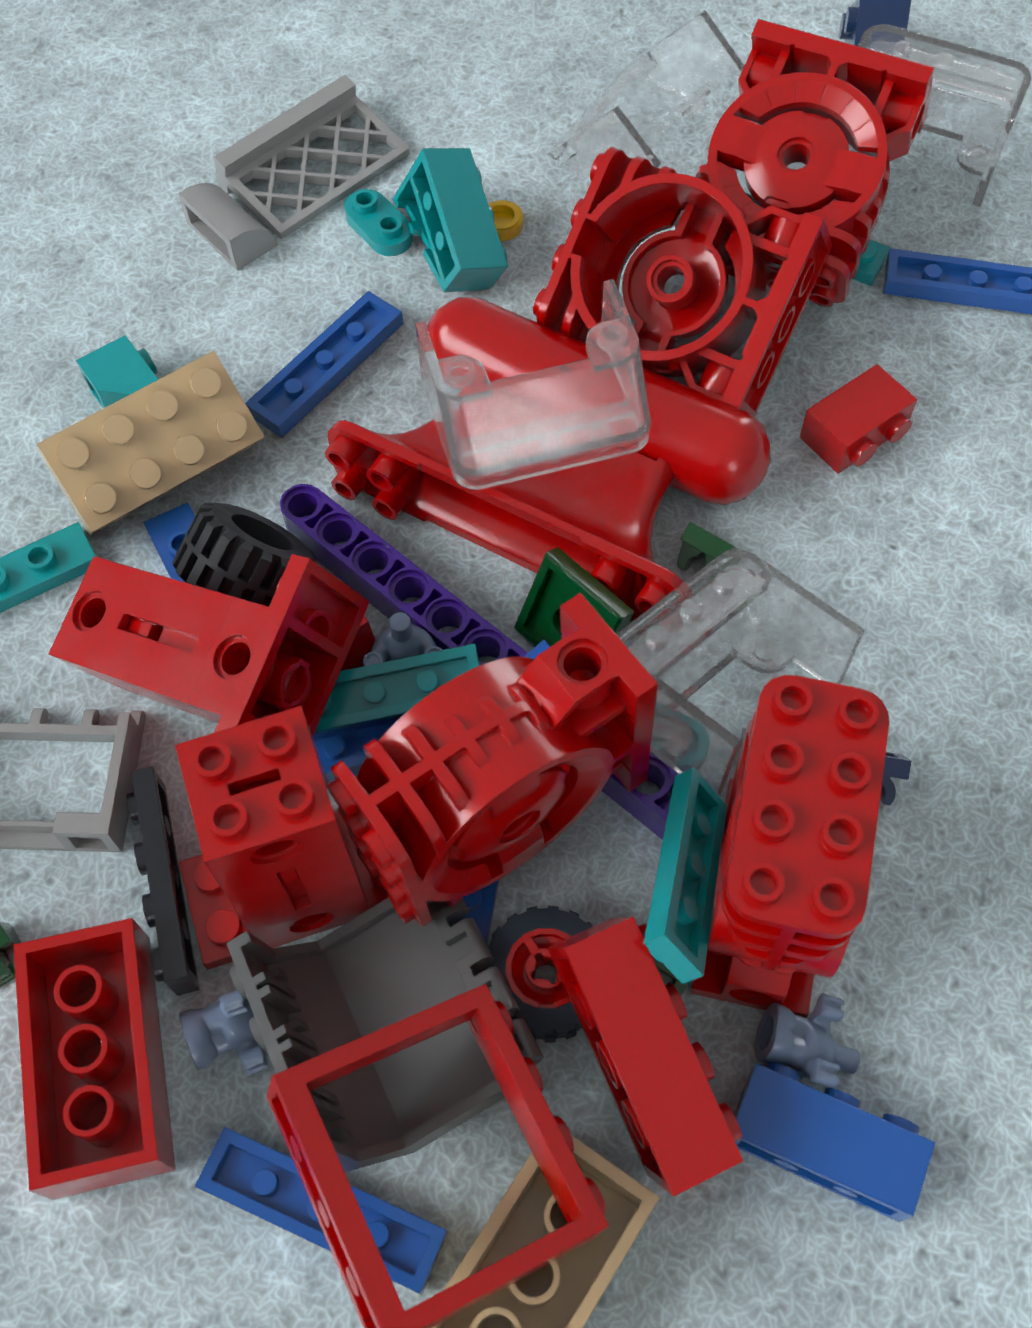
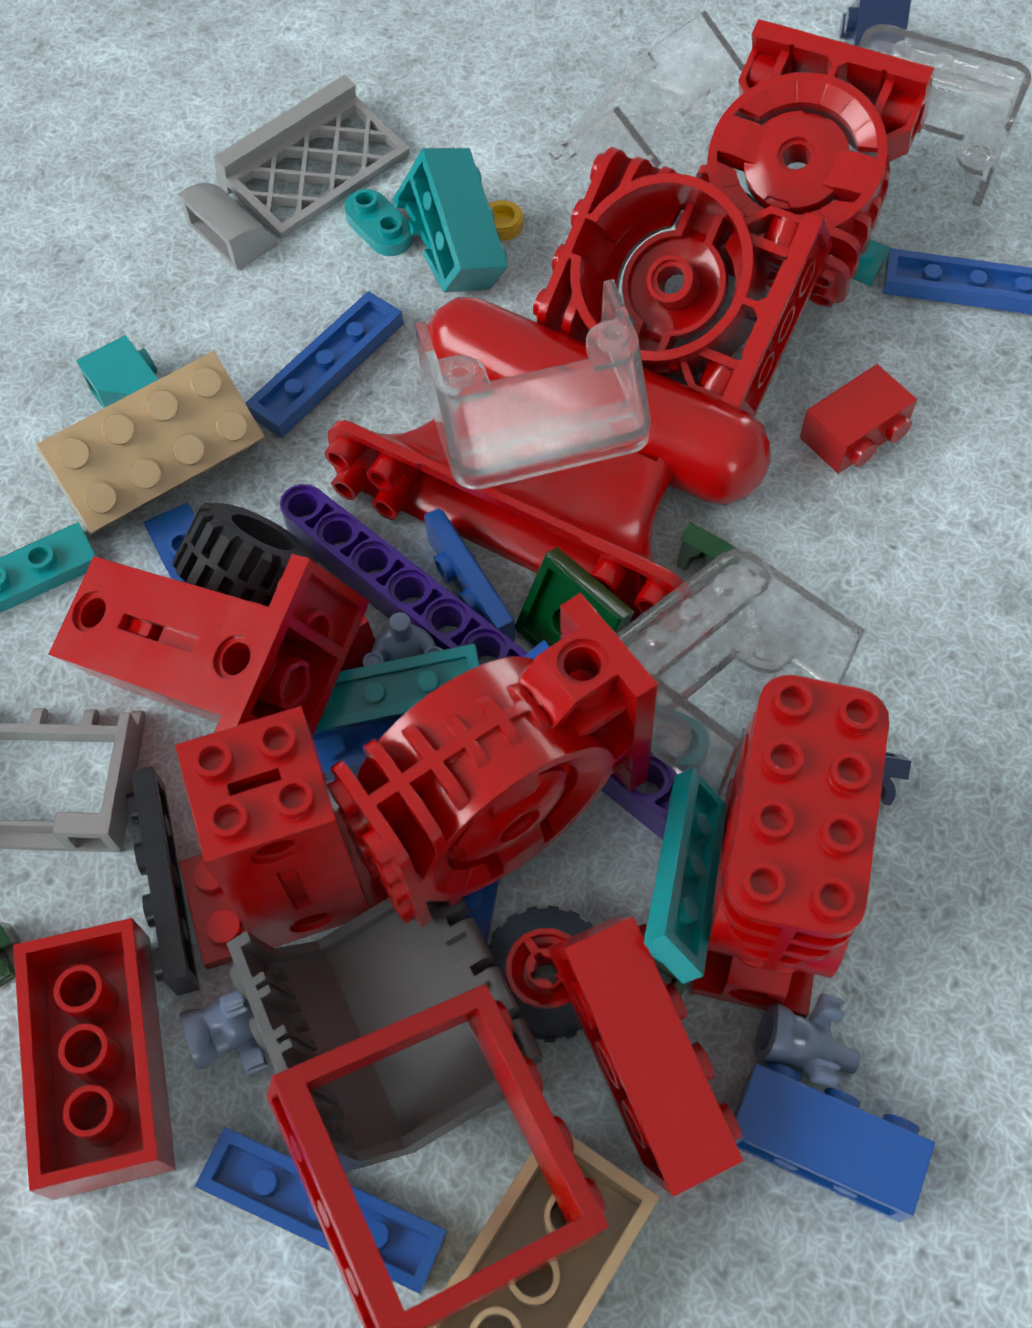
(458, 564): none -> blue plate

